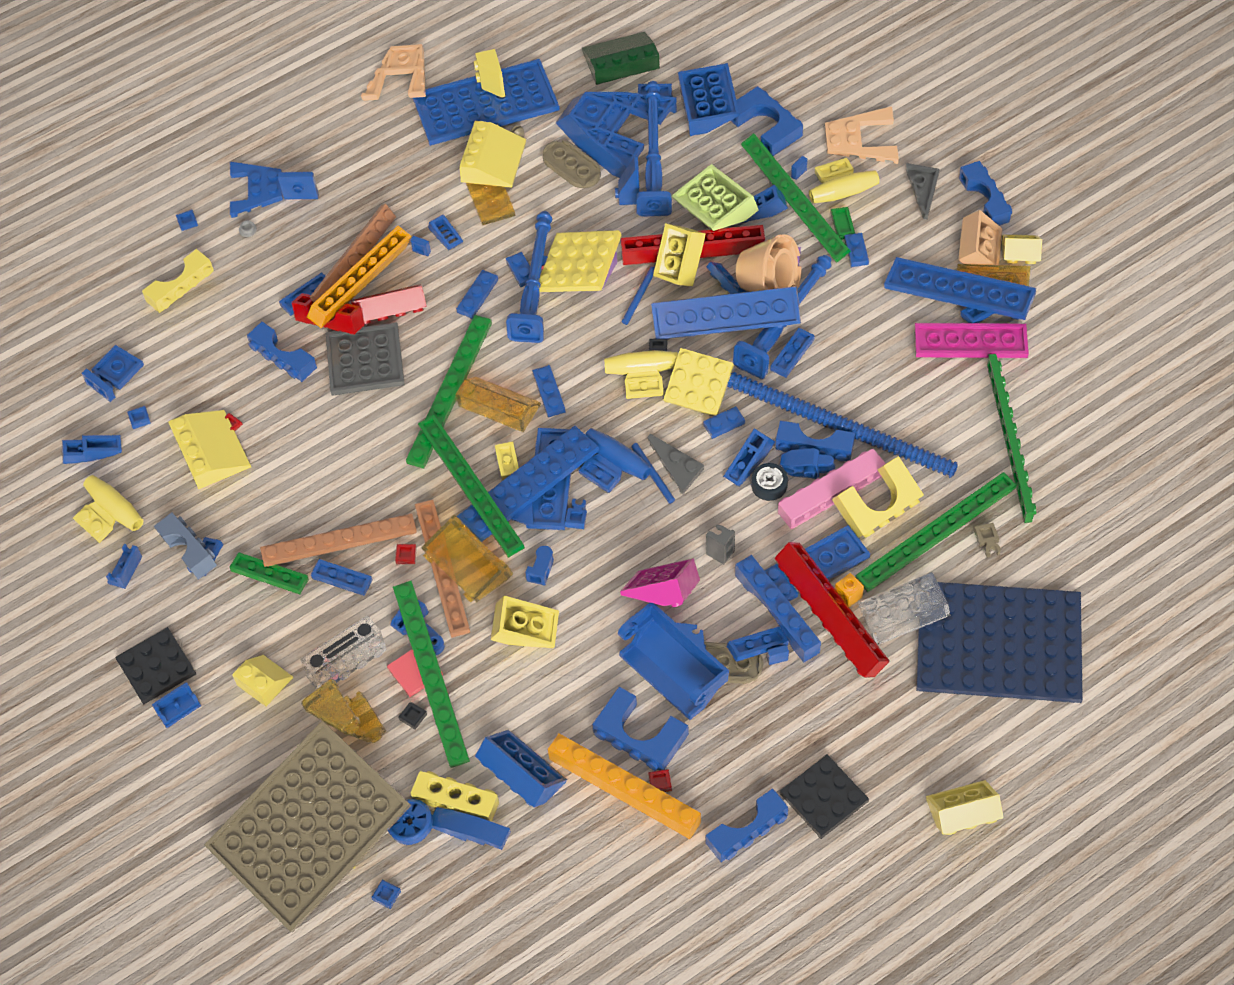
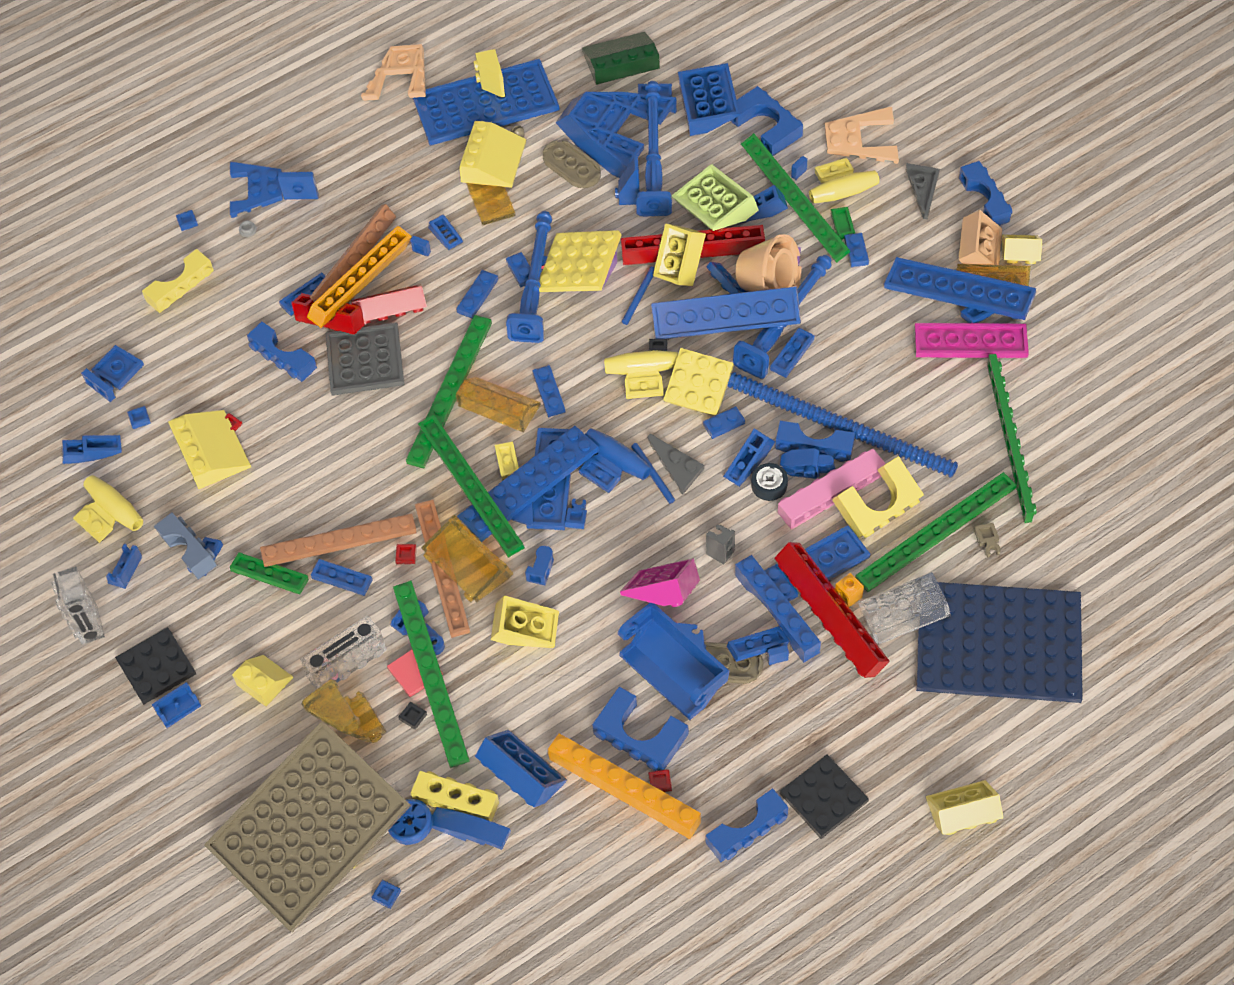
(77, 605): none -> clear brick

